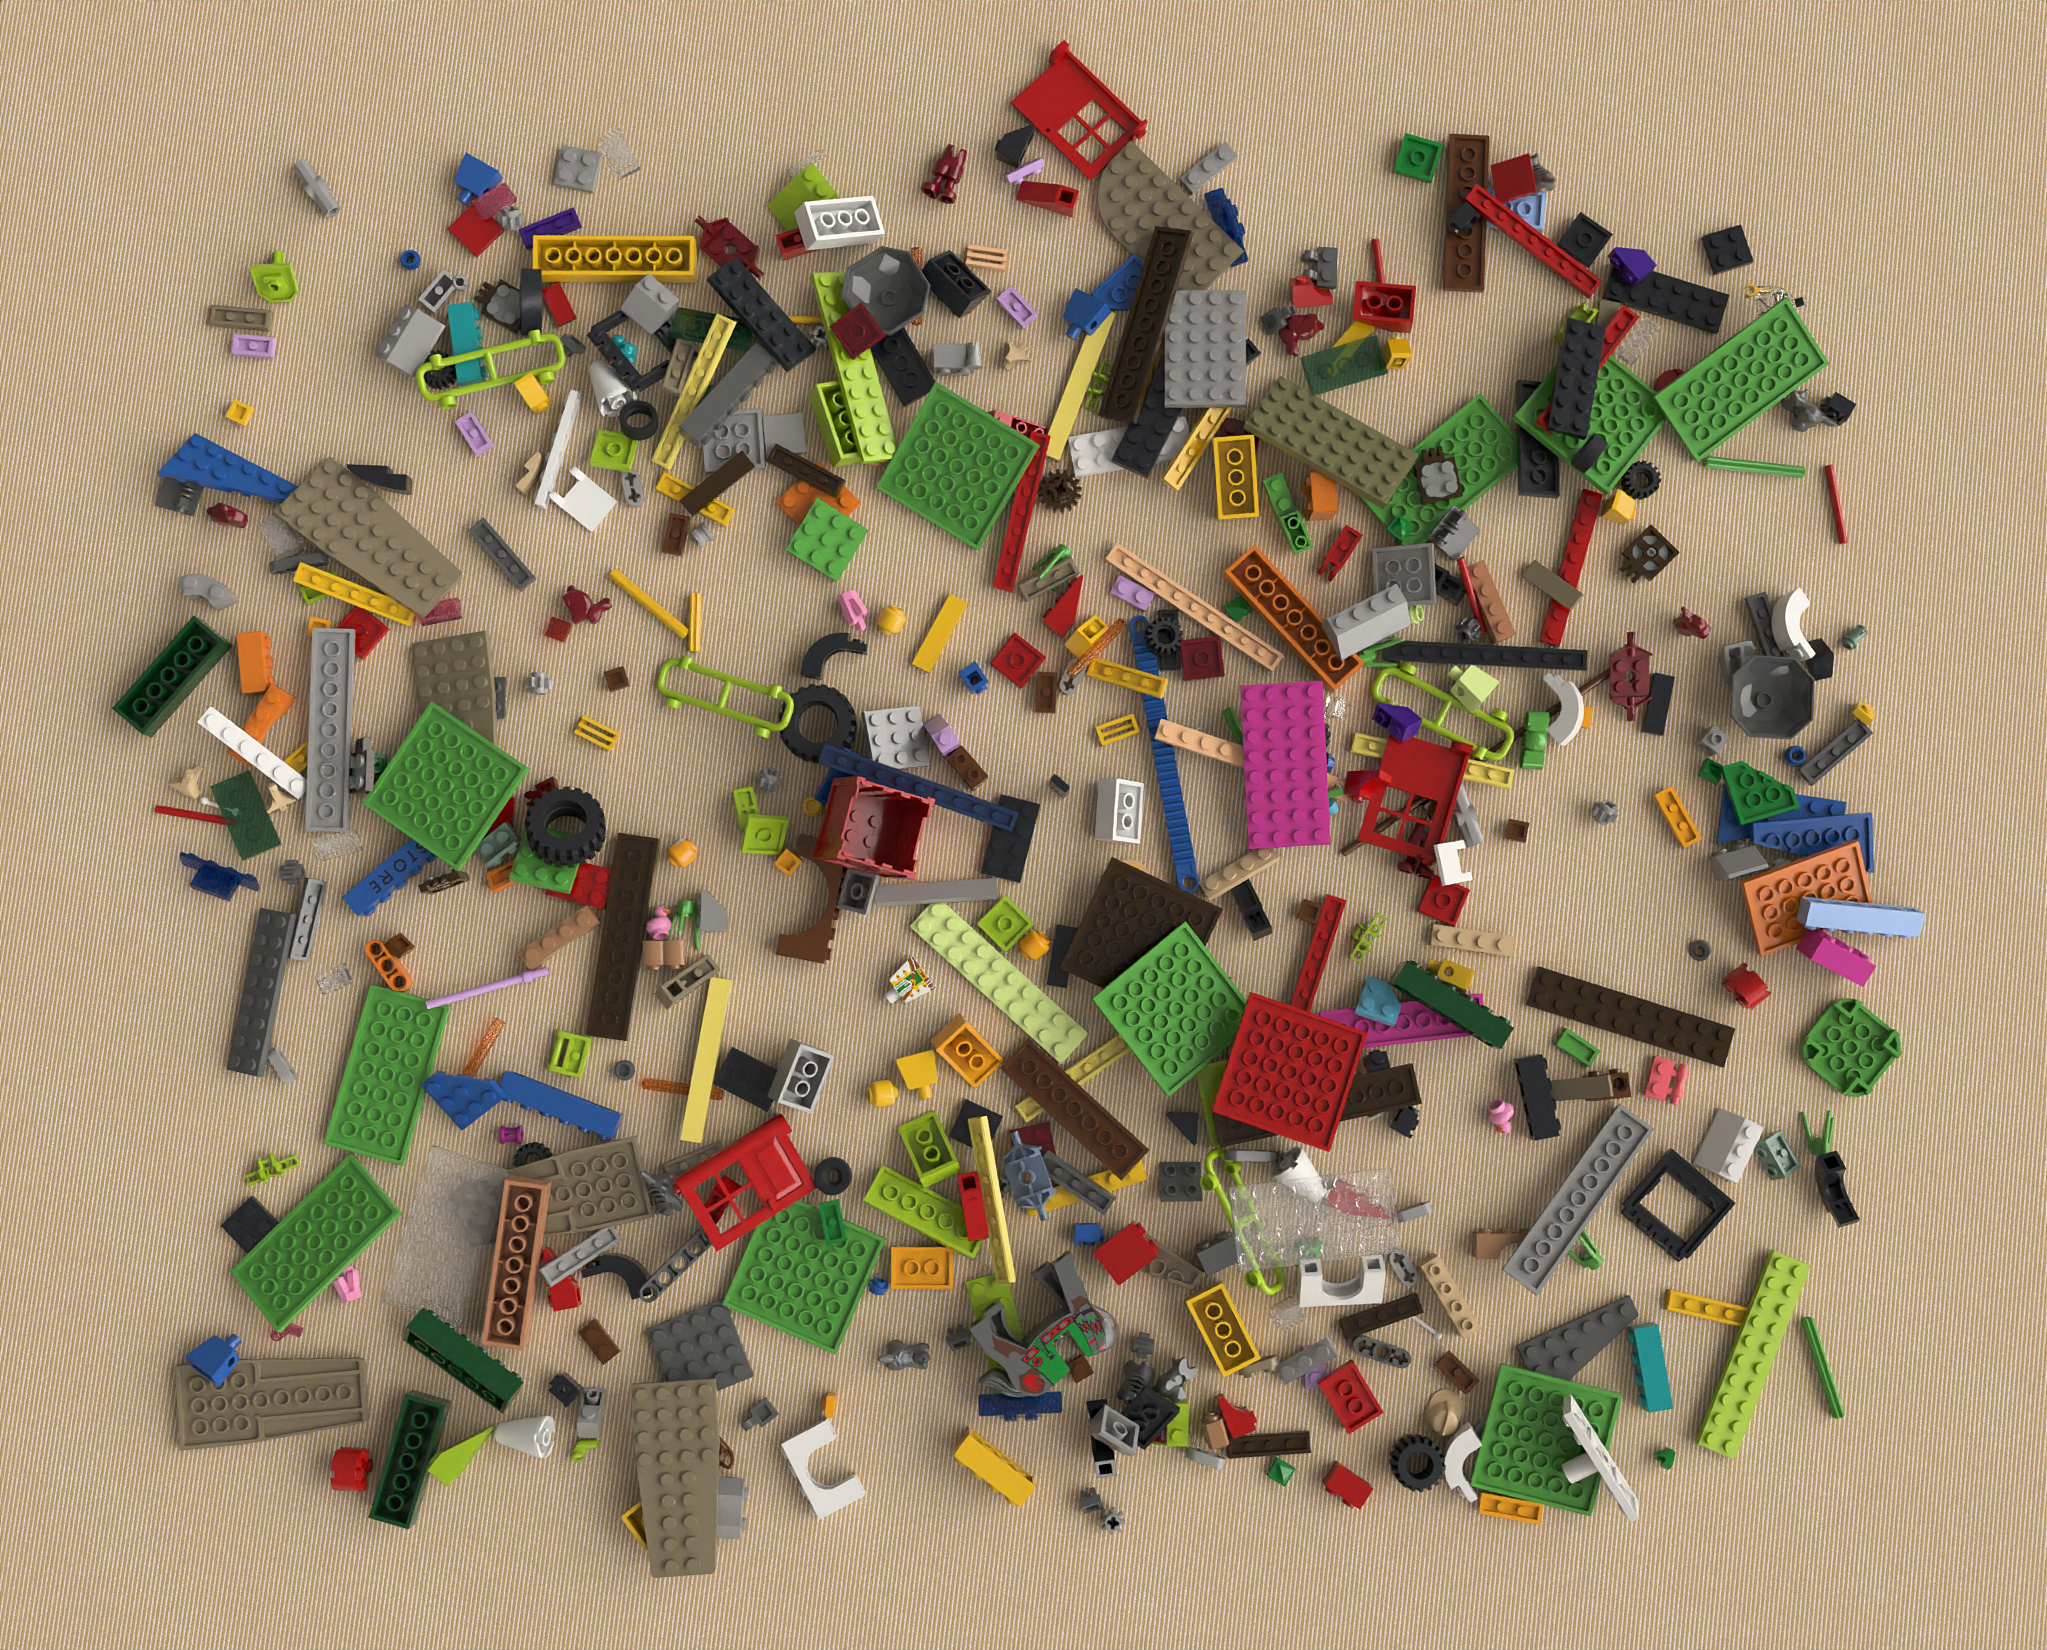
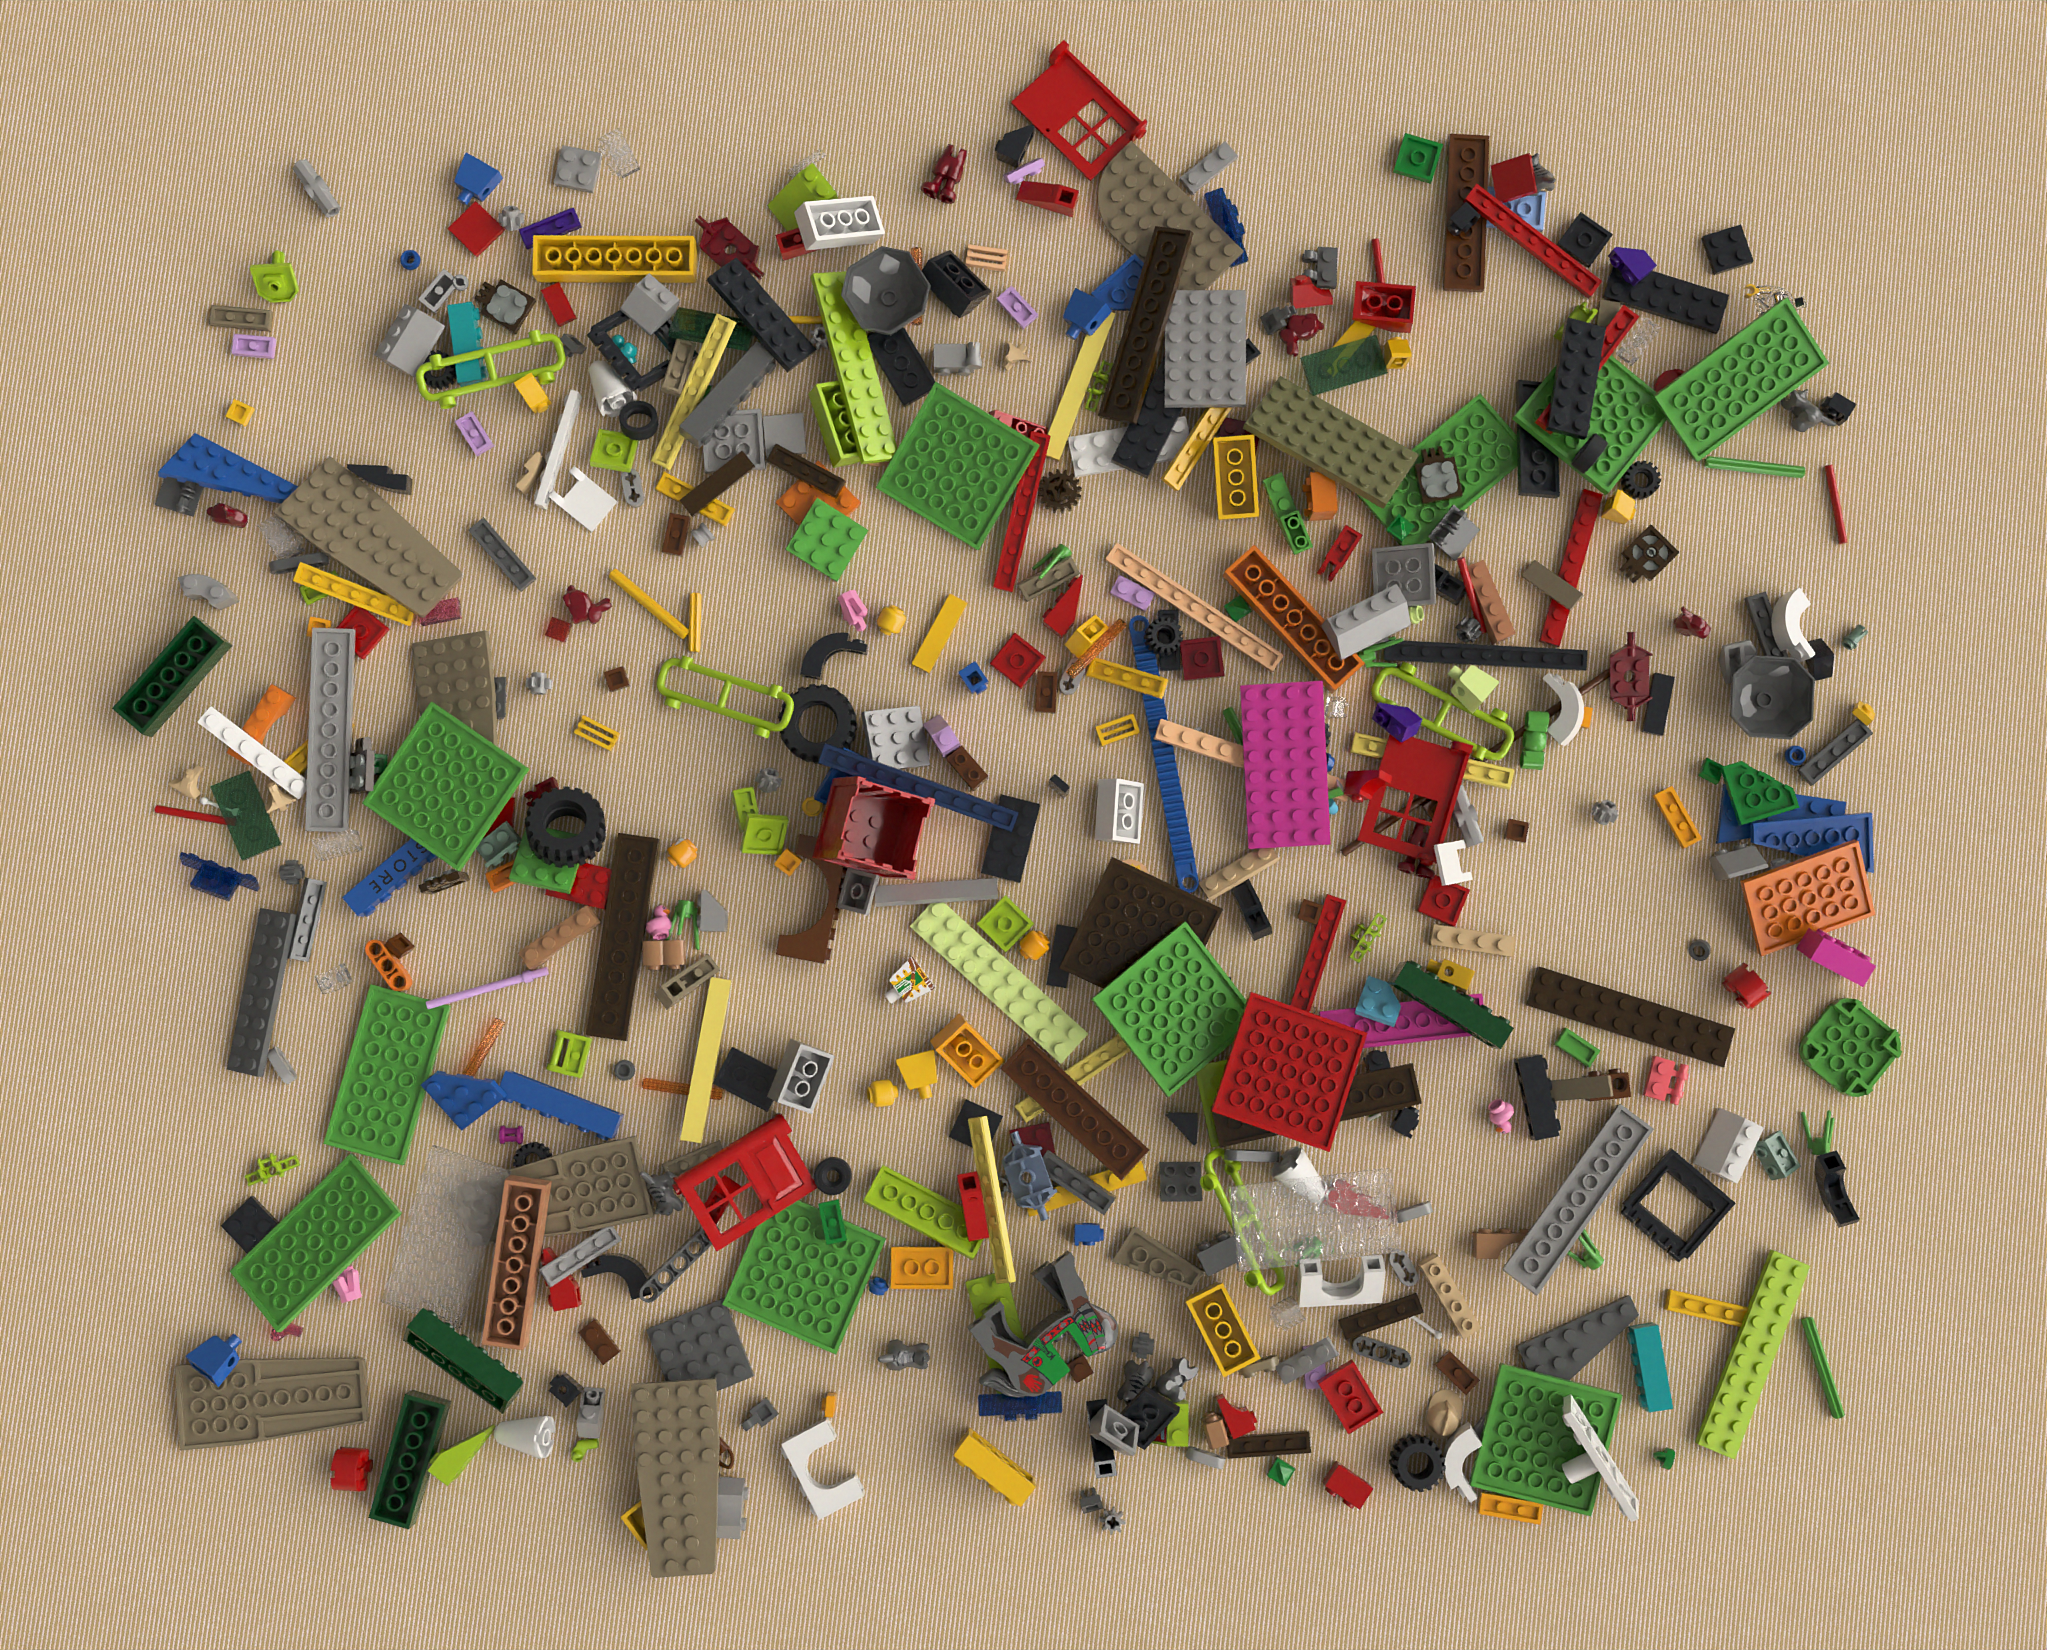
(255, 662): orange brick -> none
(494, 201): clear pink plate -> none
(530, 300): black slope -> none
(857, 331): dark red tile -> none
(929, 1149): lime slope -> none
(958, 1339): dark grey tile -> none
(1127, 1252): red brick -> none
(1712, 740): light grey brick -> none
(1860, 916): light blue brick -> none

